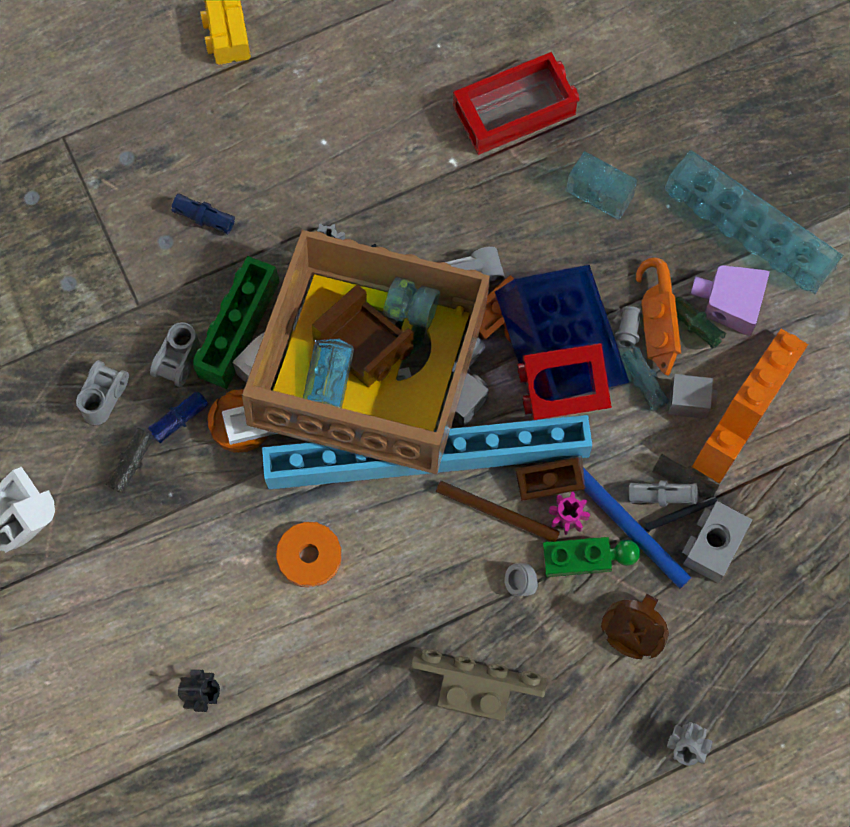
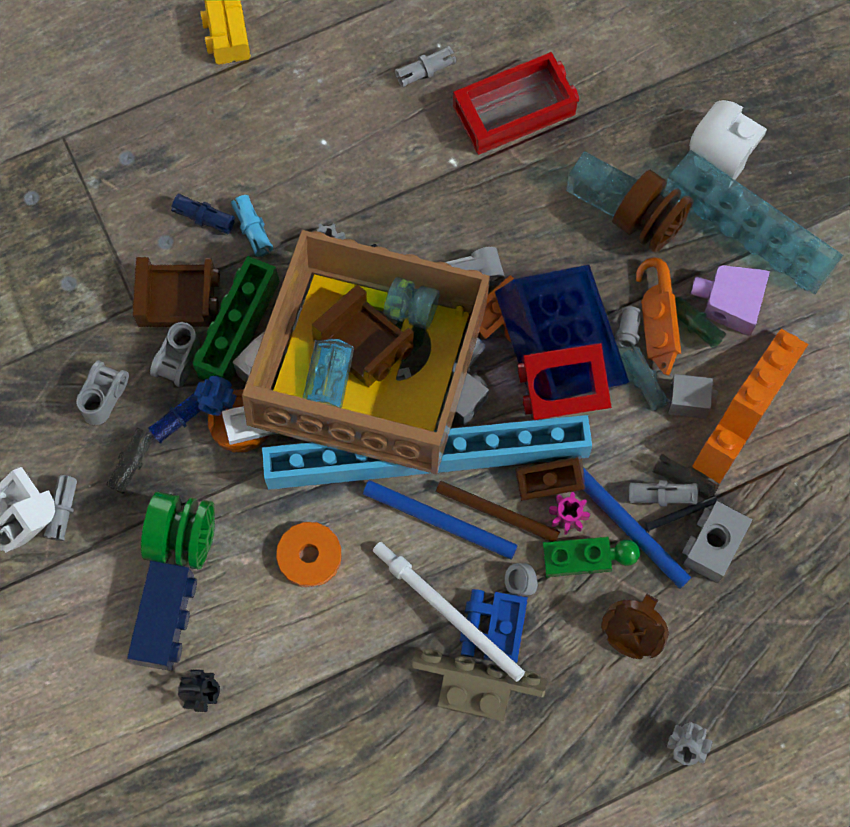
(63, 500): none -> light grey axle
(162, 616): none -> dark blue brick
(171, 529): none -> green wheel
(175, 294): none -> reddish brown panel
(215, 395): none -> blue gear
(252, 225): none -> medium azure pin
(402, 570): none -> white bar
(425, 66): none -> light grey pin
(440, 519): none -> blue piece
(505, 622): none -> blue plate
(649, 209): none -> reddish brown wheel
(726, 137): none -> white brick

